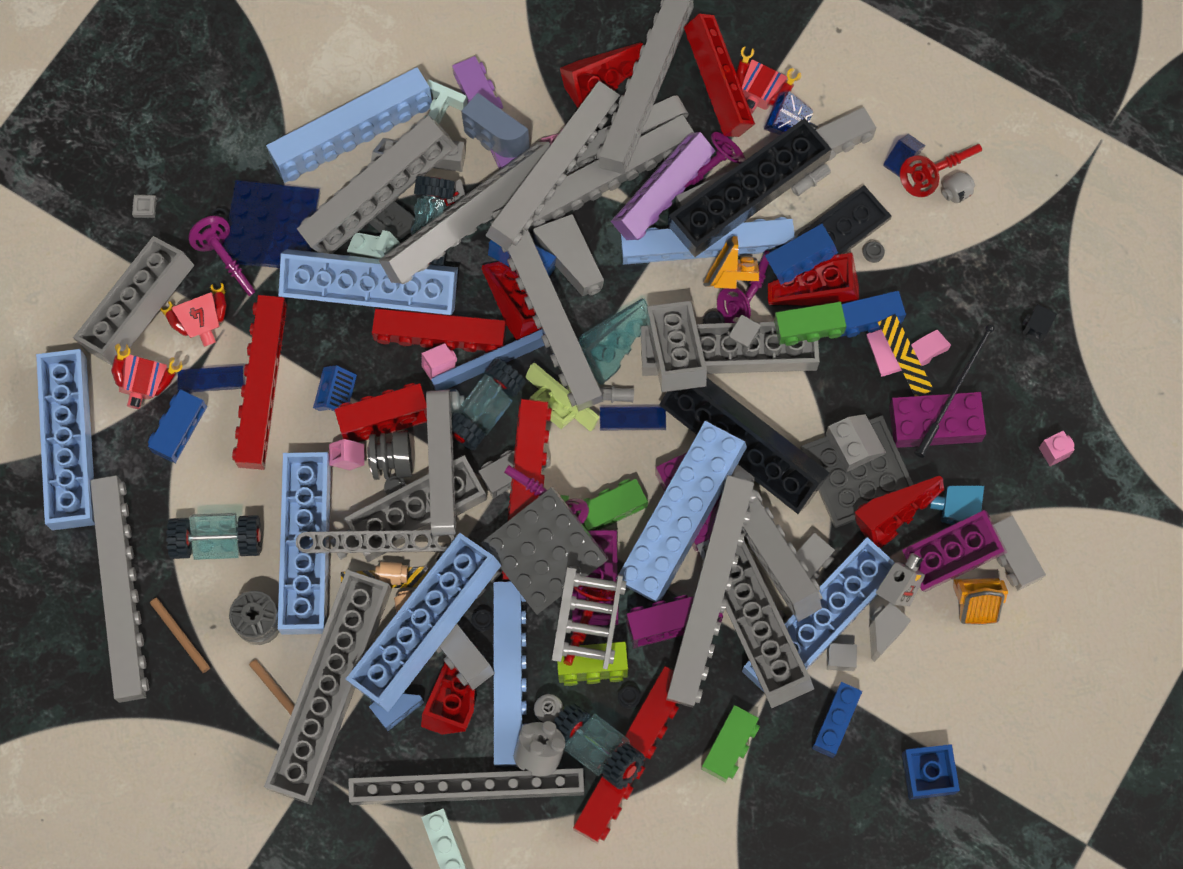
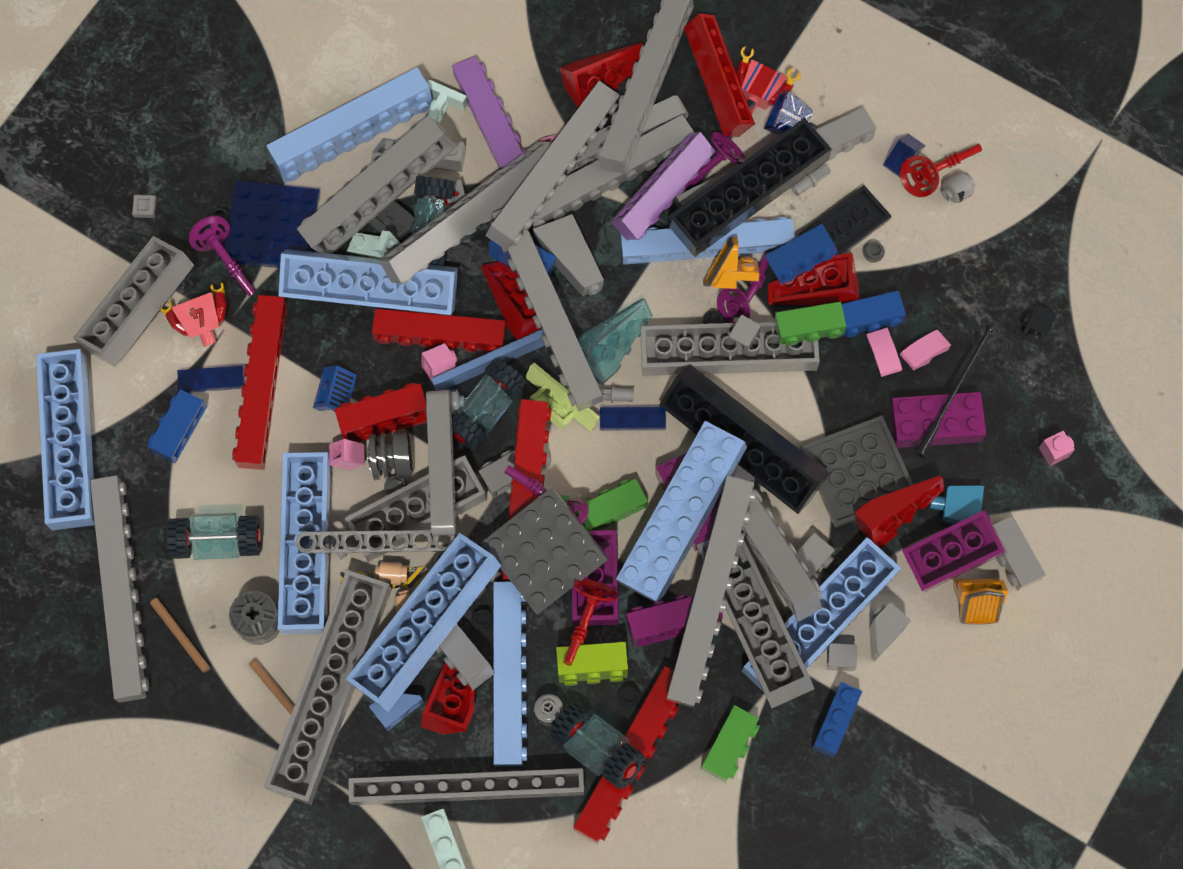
(141, 376): torso -> none
(494, 128): sand blue brick -> none
(539, 748): light grey brick -> none
(570, 603): light grey fence -> none
(676, 346): light grey brick -> none
(854, 441): light grey slope -> none
(902, 582): light grey torso -> none
(905, 356): sticker -> none
(930, 772): blue brick -> none

